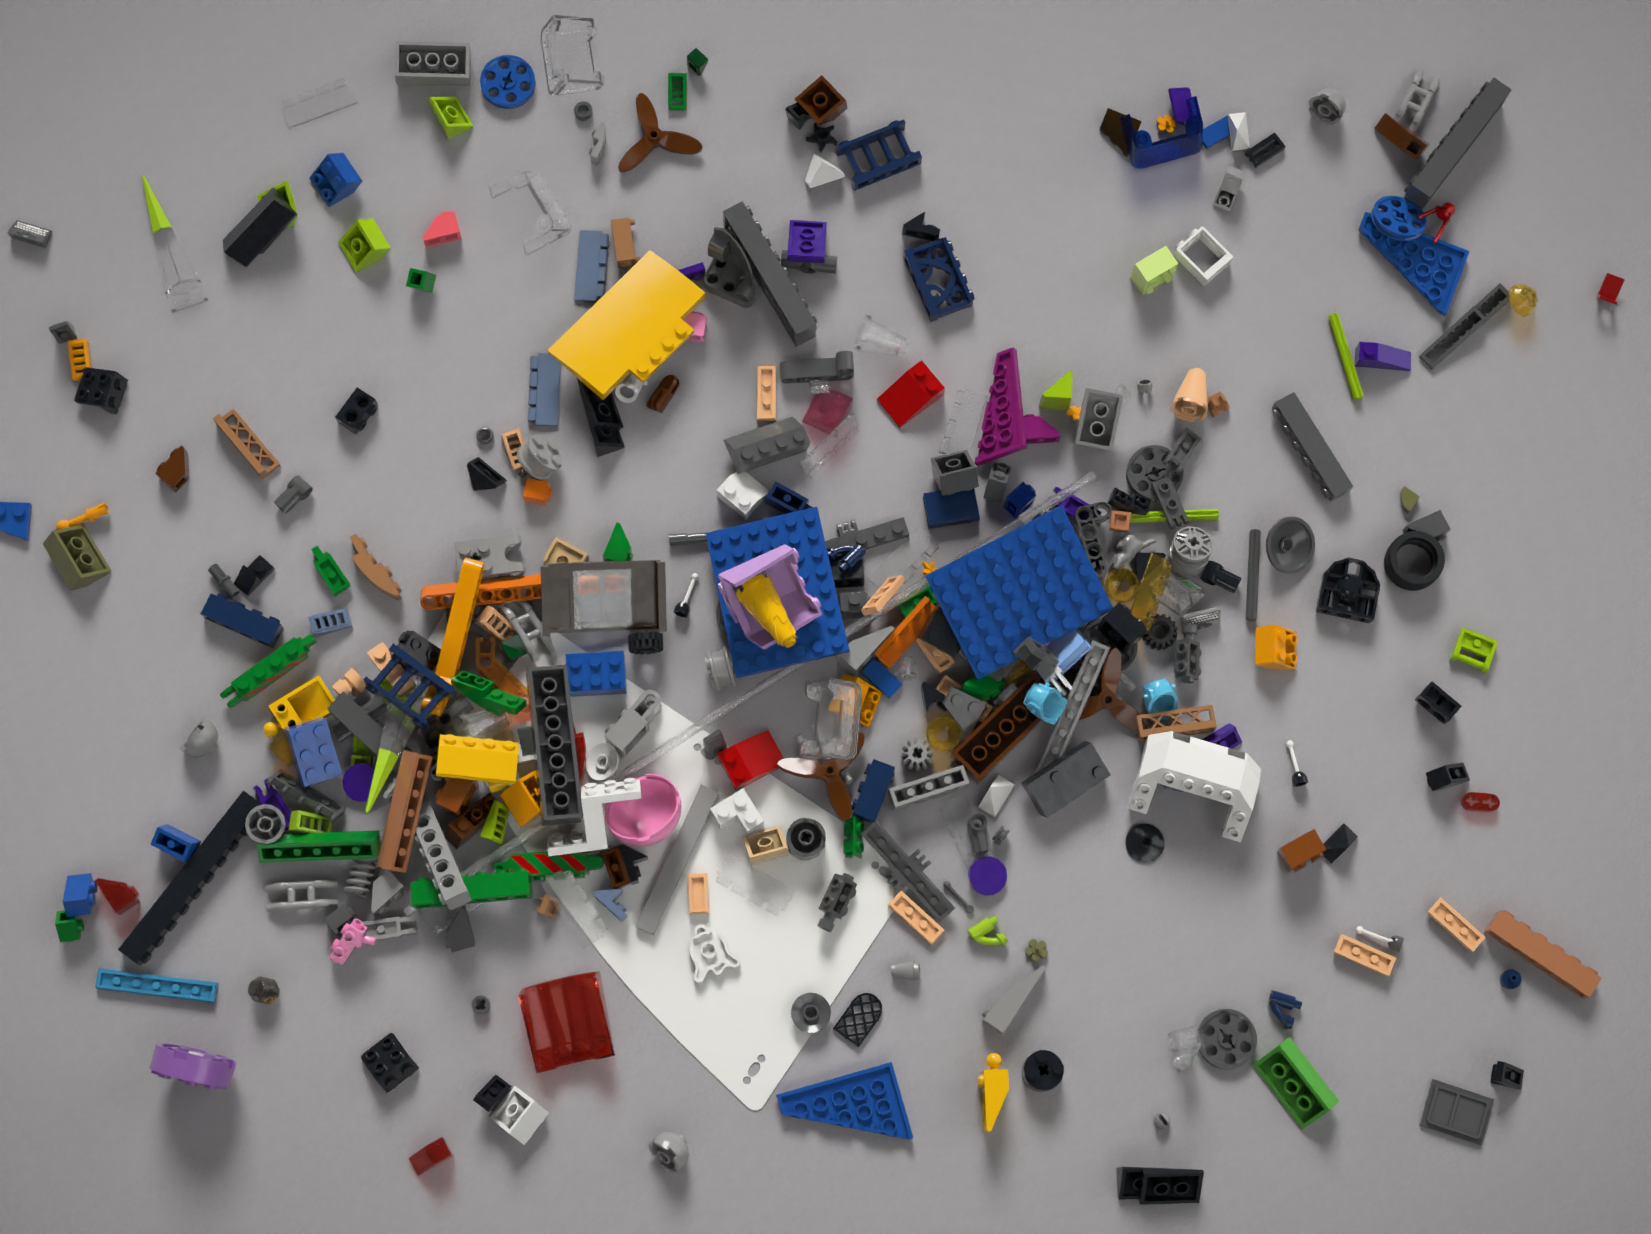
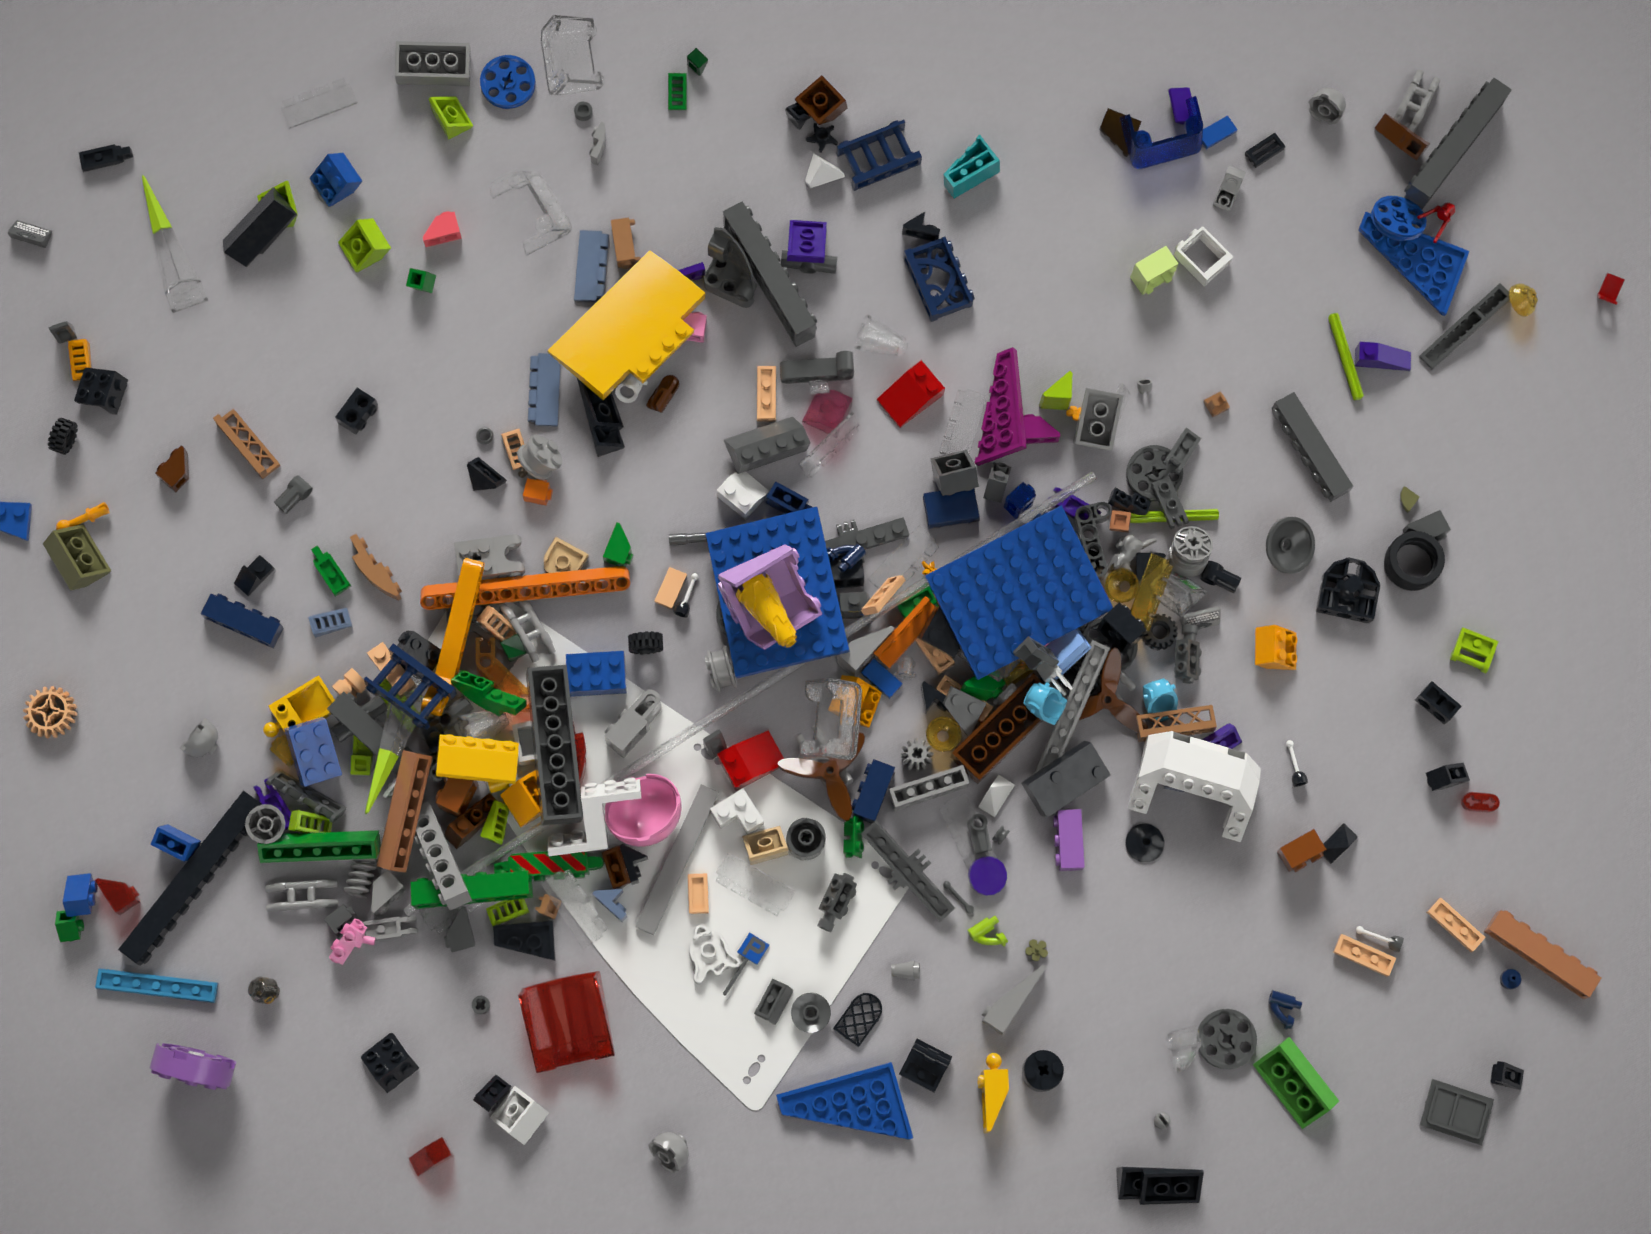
(50, 697): none -> light nougat gear
(62, 436): none -> black tyre
(104, 157): none -> black hinge
(223, 580): dark grey axle -> none
(269, 670): green hinge -> none
(358, 781): dark purple tile -> none
(524, 910): none -> lime slope
(527, 938): none -> black wing
(596, 760): white dish -> none
(603, 596): dark brown piece -> none
(654, 138): reddish brown piece -> none
(670, 588): none -> light nougat tile
(752, 950): none -> piece
(774, 1001): none -> dark grey slope
(916, 917): light nougat tile -> none
(925, 1065): none -> black plate
(971, 168): none -> teal wedge
(1069, 840): none -> medium lavender brick
(1166, 123): light orange plant -> none
(1191, 397): light nougat cone -> none
(1238, 131): white slope -> none
(1253, 575): dark grey axle -> none

